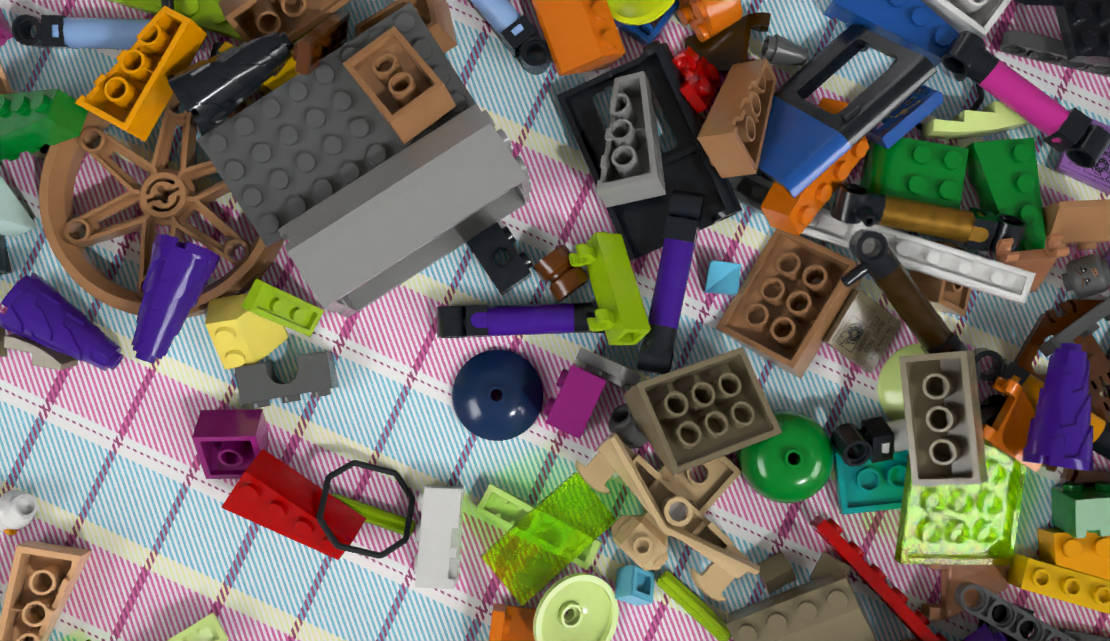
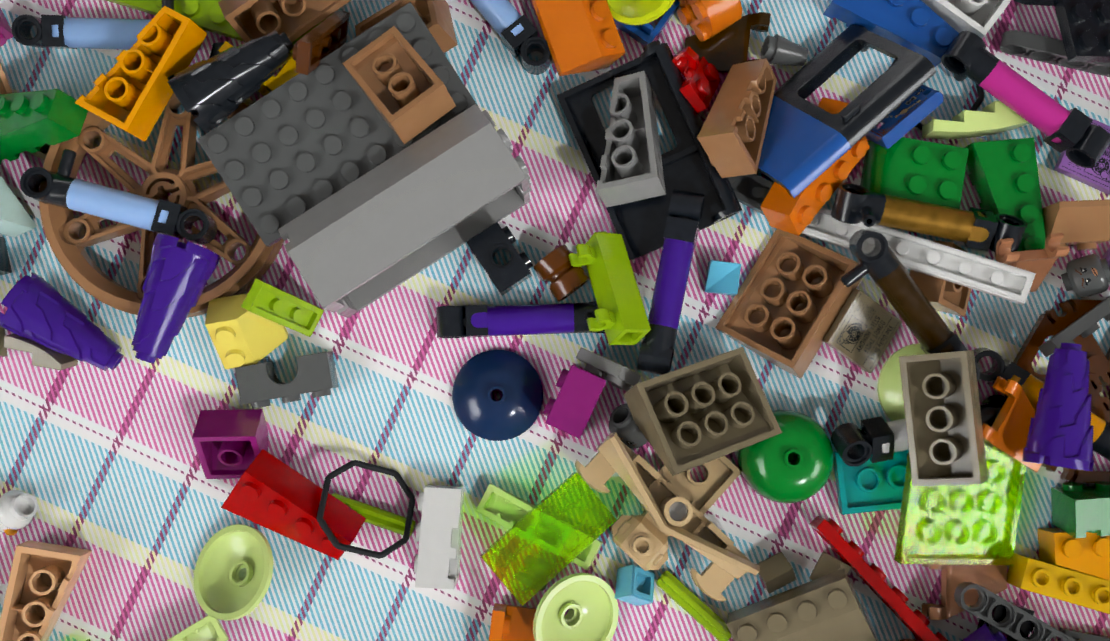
(115, 204): none -> piece
(233, 572): none -> yellowish green dish

